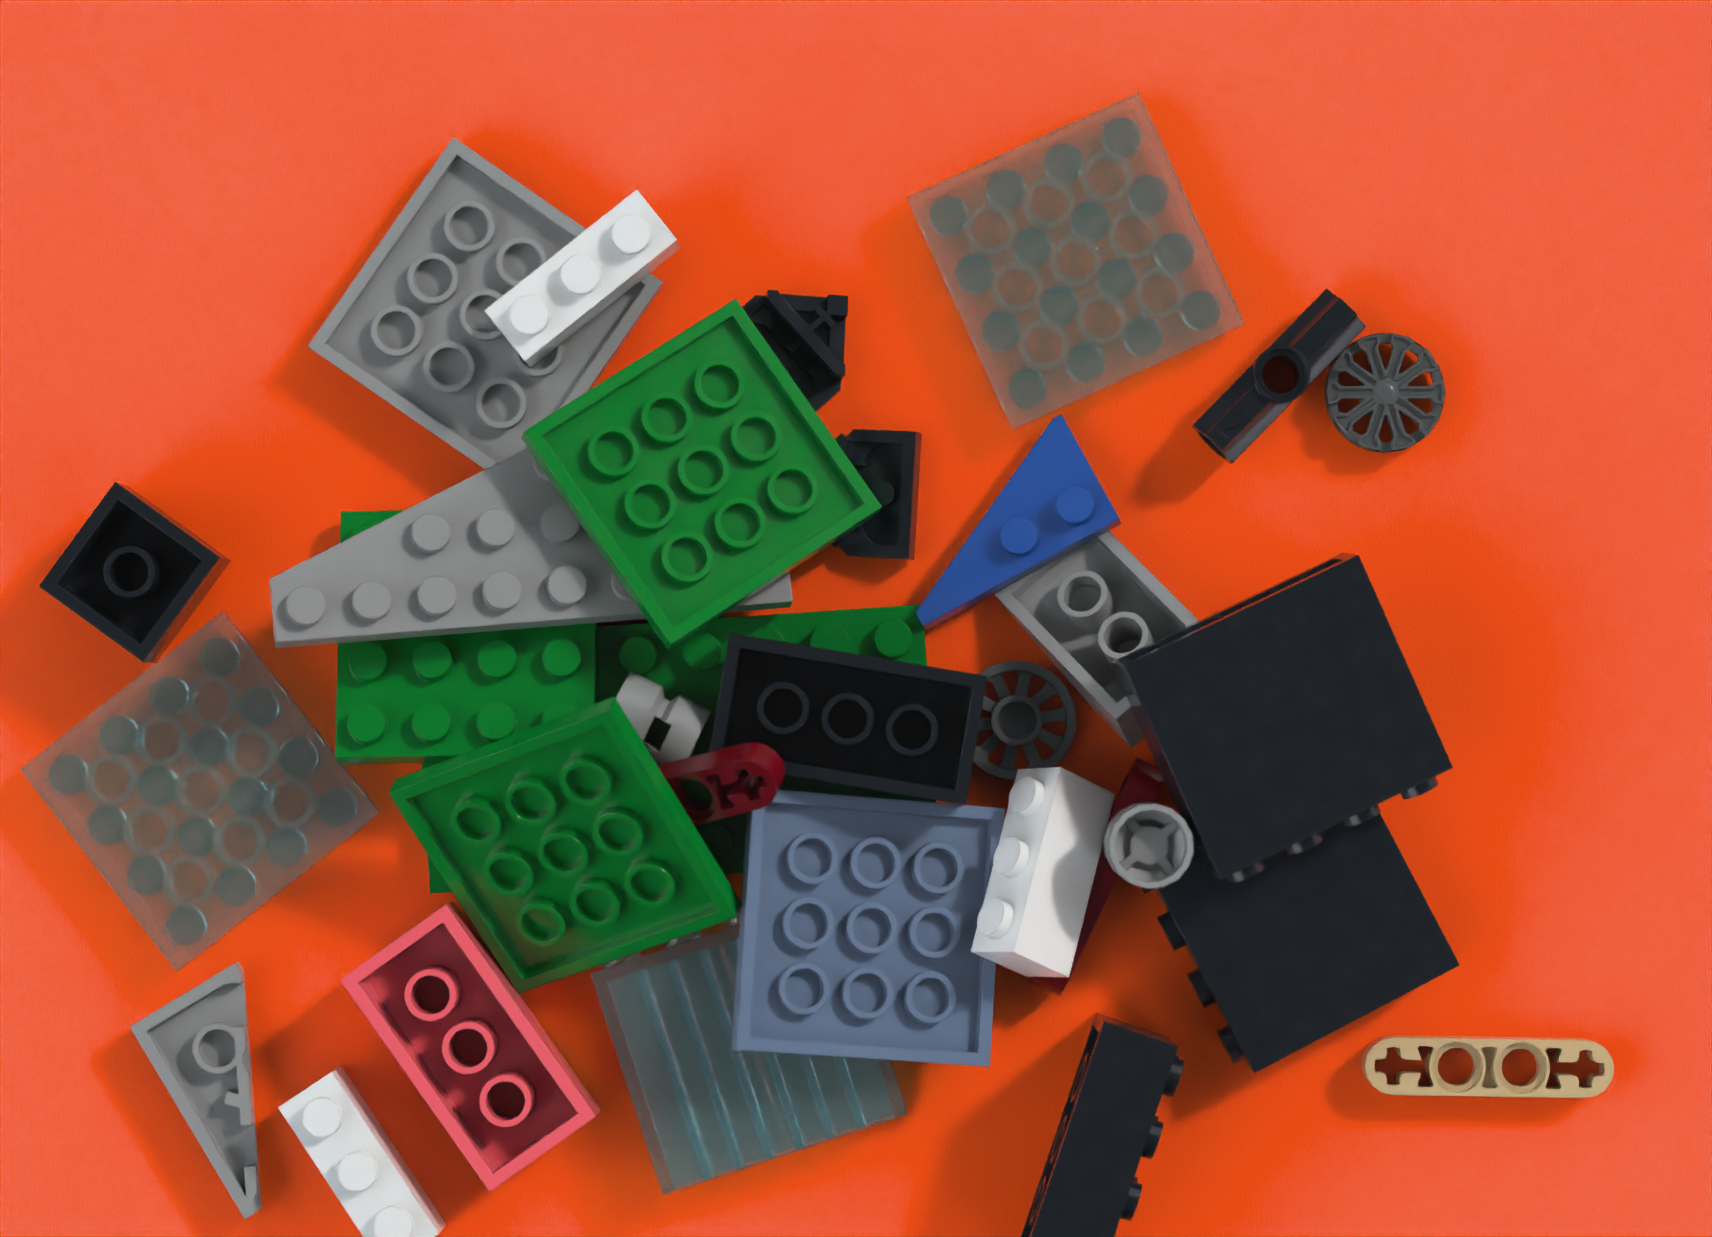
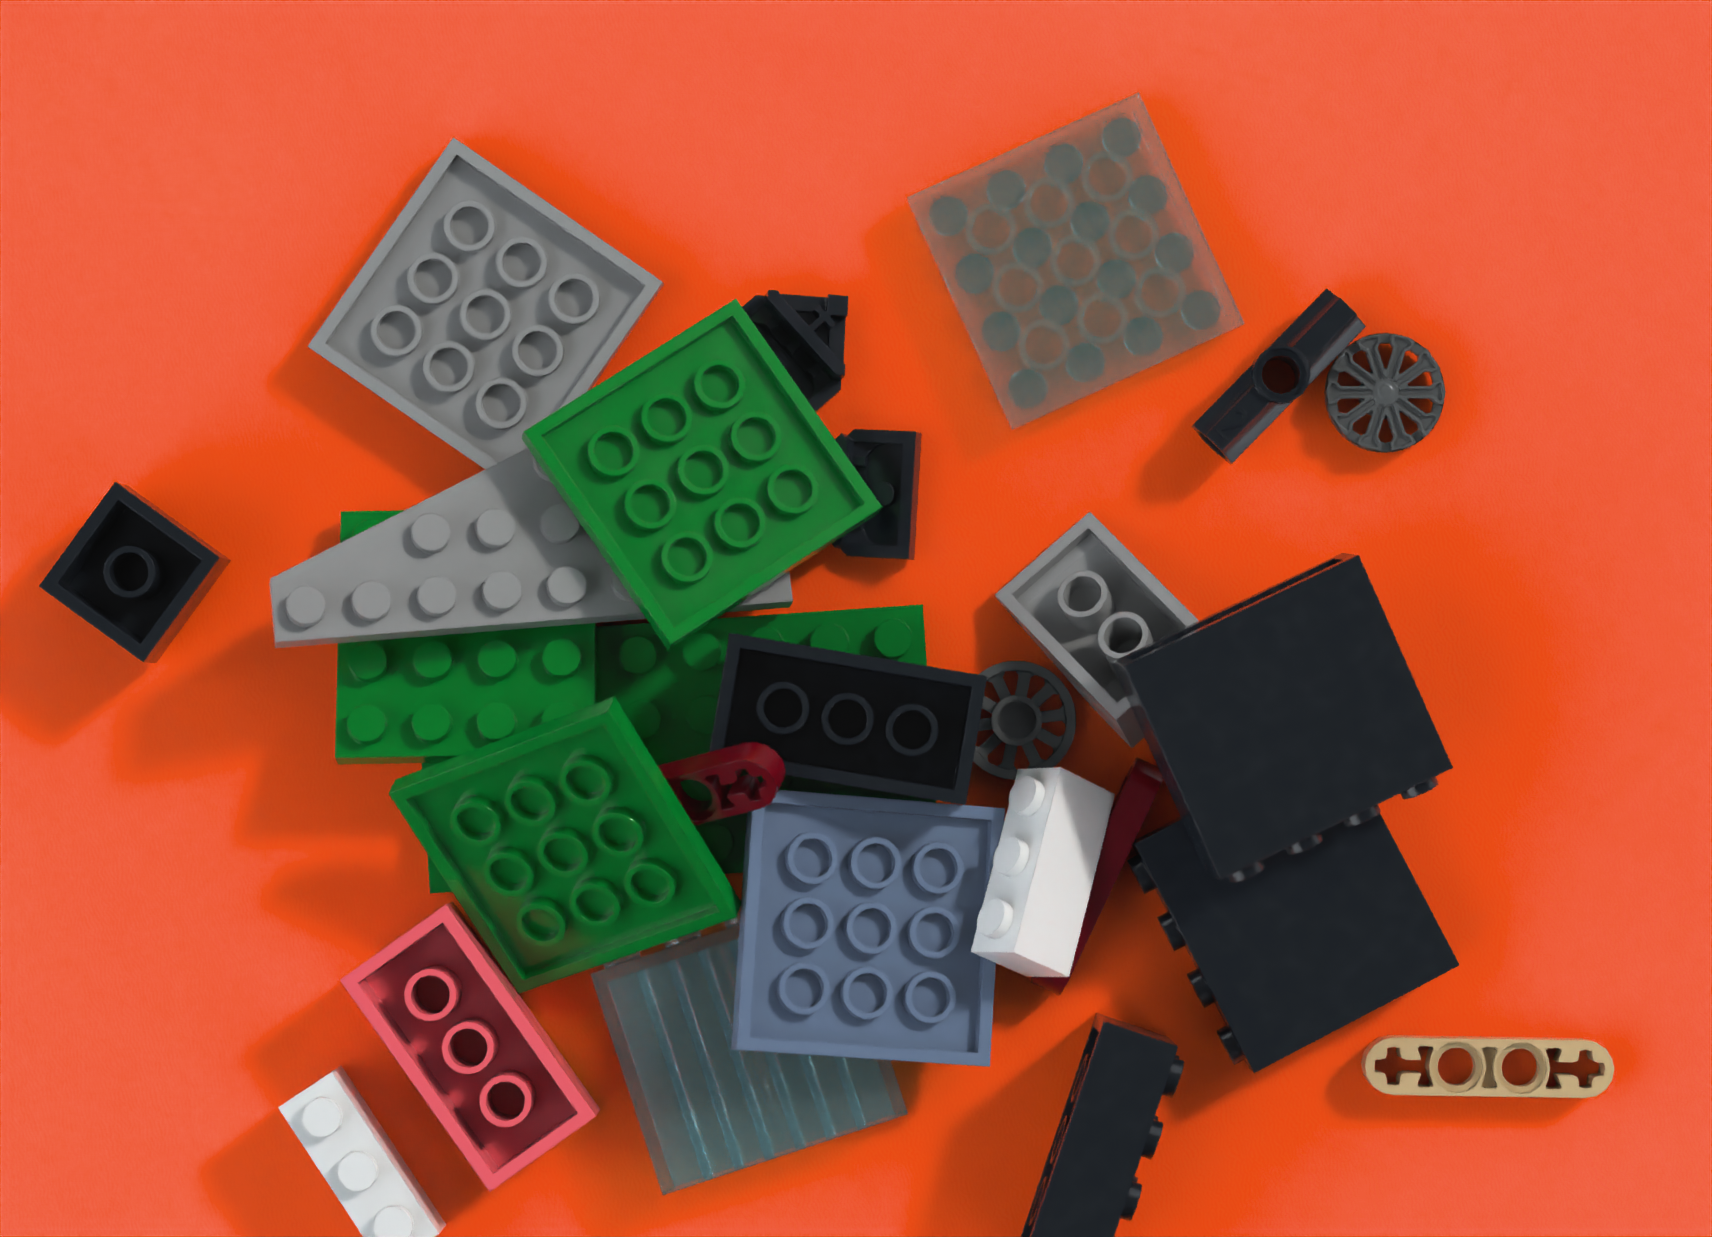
(200, 791): clear light blue plate -> none
(205, 1063): light grey wing -> none
(583, 278): white brick -> none
(645, 702): light grey wheel -> none
(1037, 518): blue wing -> none
(1148, 845): light grey wheel -> none

